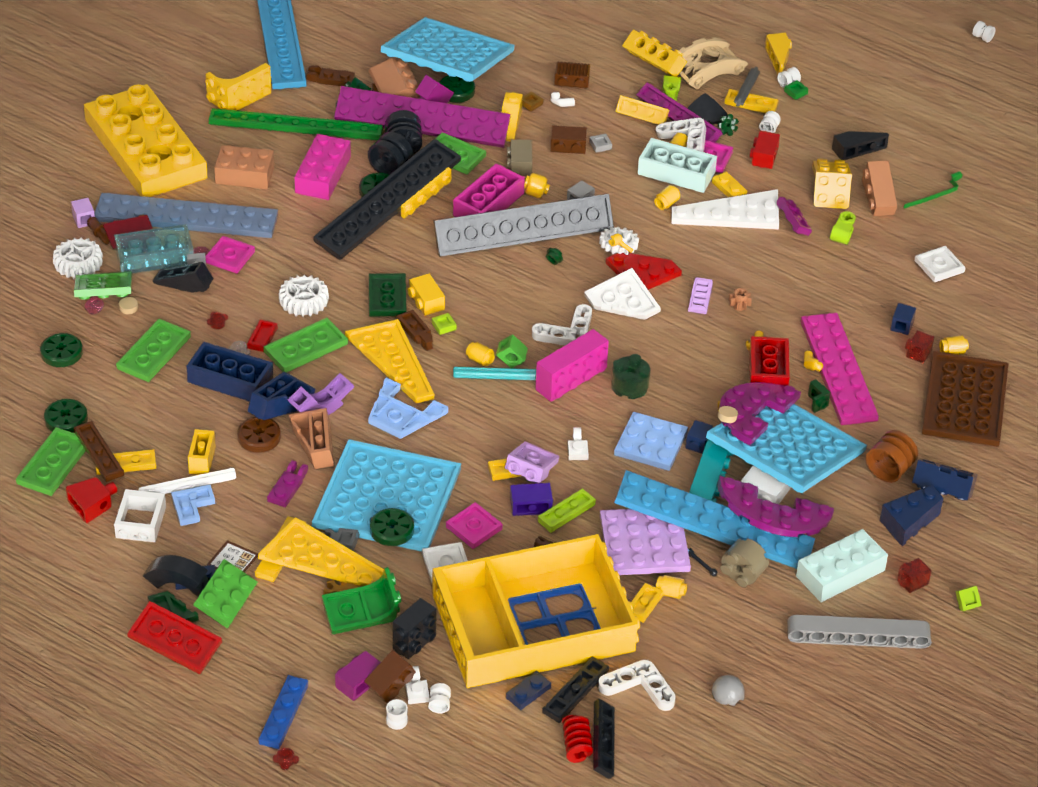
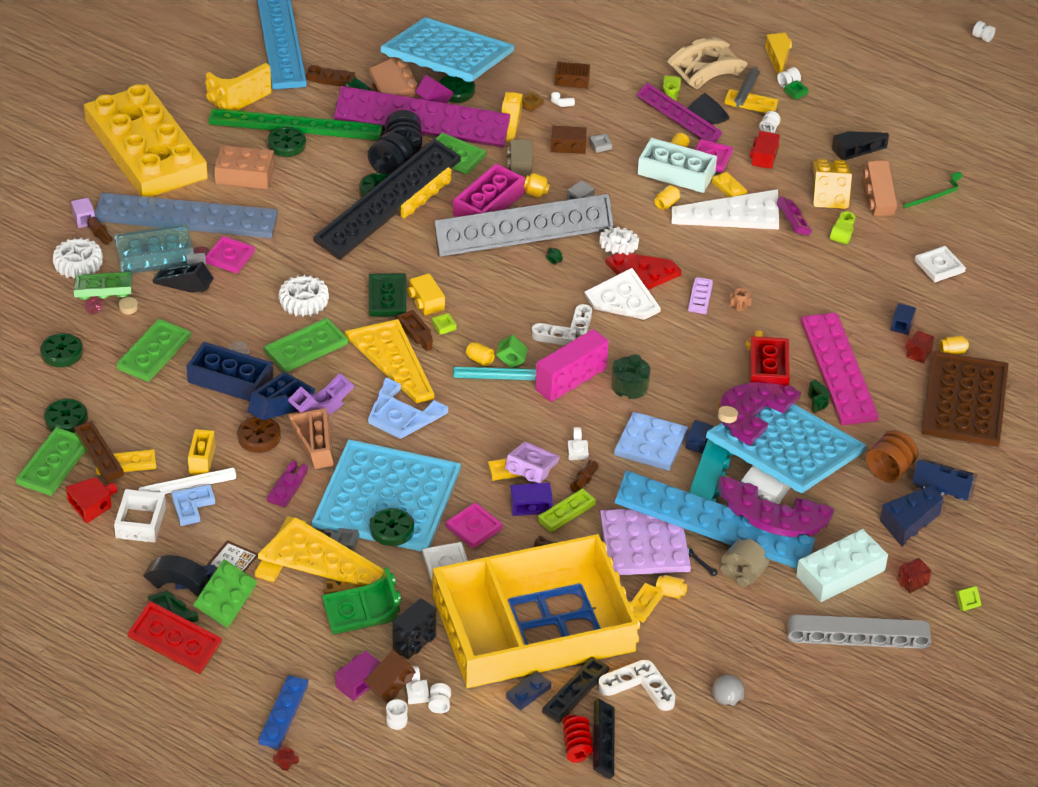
(126, 226): dark red piece -> none
(217, 320): clear red plate -> none
(262, 335): red tile -> none
(286, 141): none -> dark green wheel
(322, 166): dark pink brick -> none
(584, 476): none -> reddish brown pin
(617, 240): yellow hand -> none
(642, 110): yellow plate -> none
(654, 53): yellow brick -> none
(692, 128): white beam -> none
(728, 124): dark green plant -> none
(811, 363): yellow arm -> none

